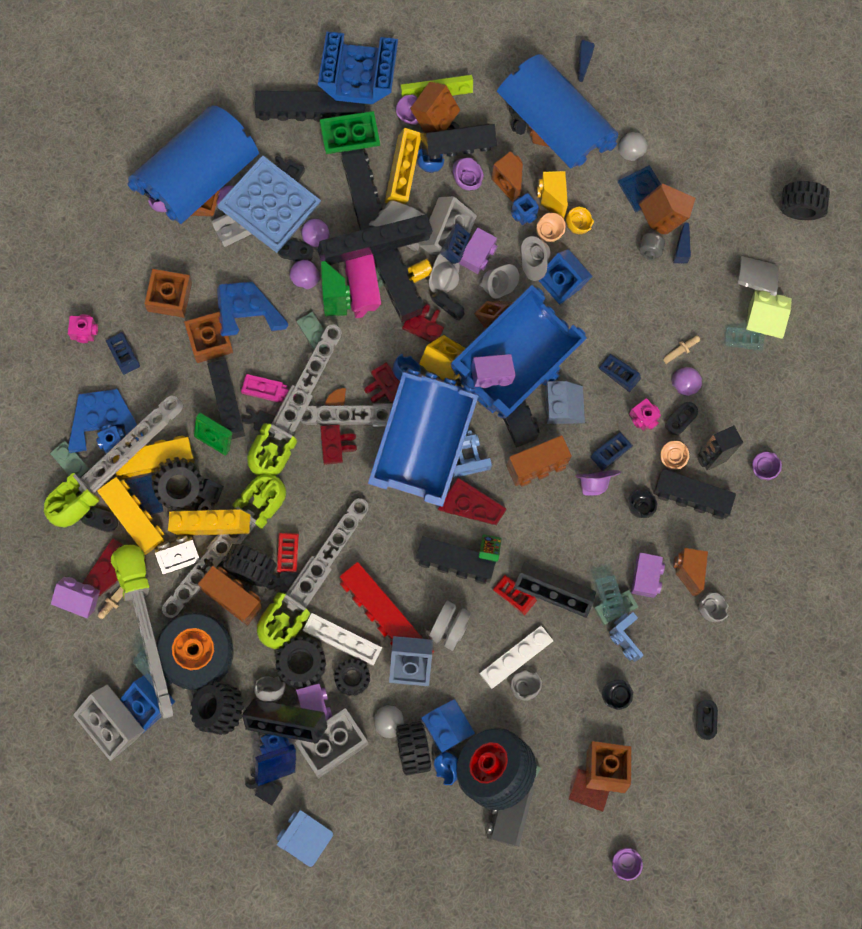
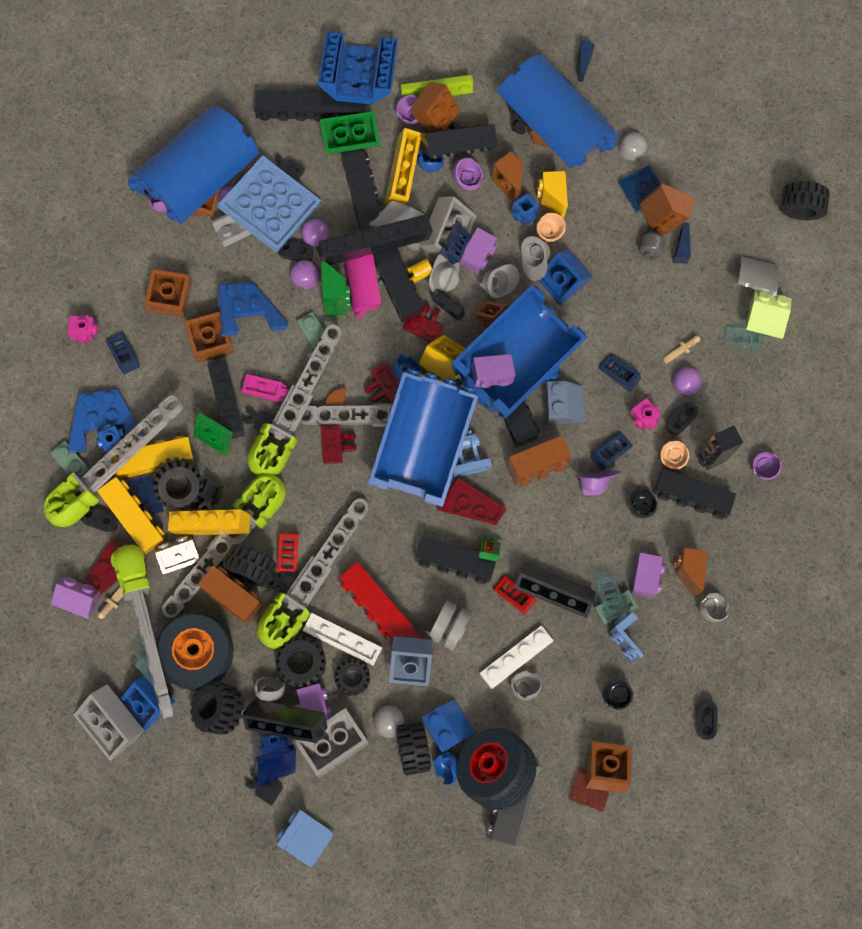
(579, 216): yellow hair -> none
(632, 861): medium lavender hair -> none

